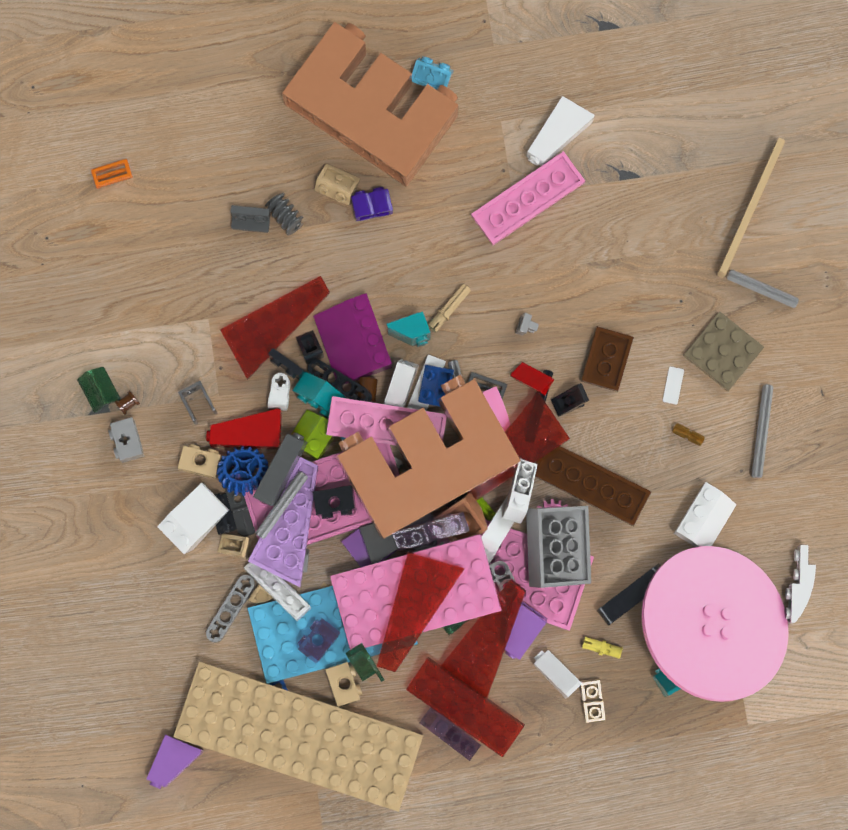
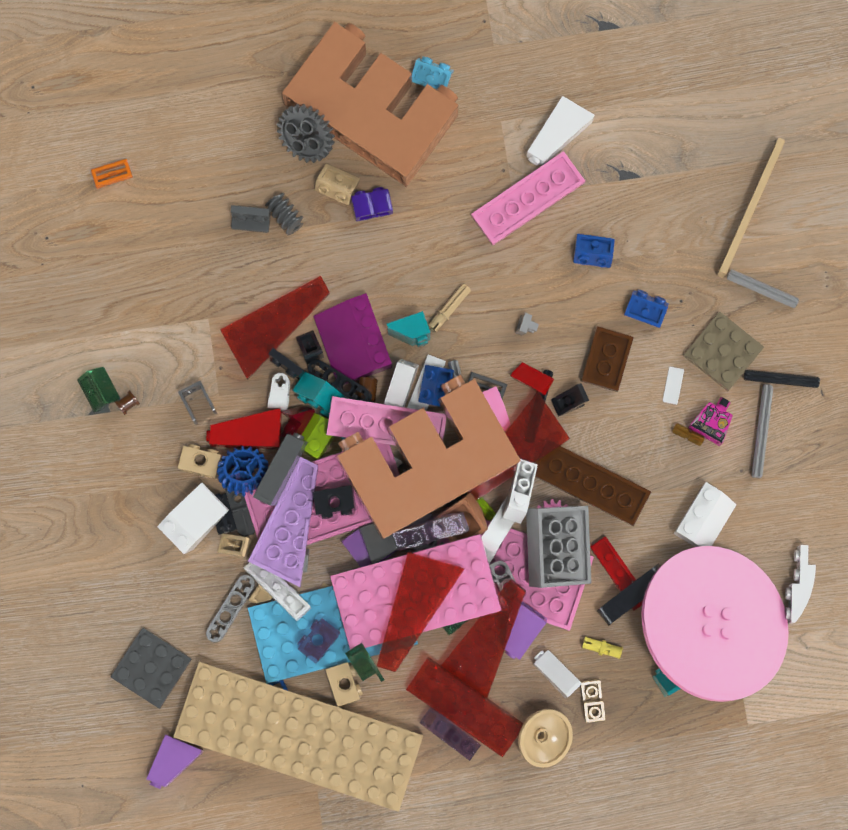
(128, 429): light grey brick -> none
(151, 668): none -> dark grey plate
(281, 505): light grey axle -> none
(299, 419): none -> dark red slope
(305, 133): none -> dark grey gear
(551, 744): none -> tan dish
(594, 250): none -> blue bracket
(613, 565): none -> red tile
(647, 308): none -> blue bracket
(713, 421): none -> torso
(781, 378): none -> black axle

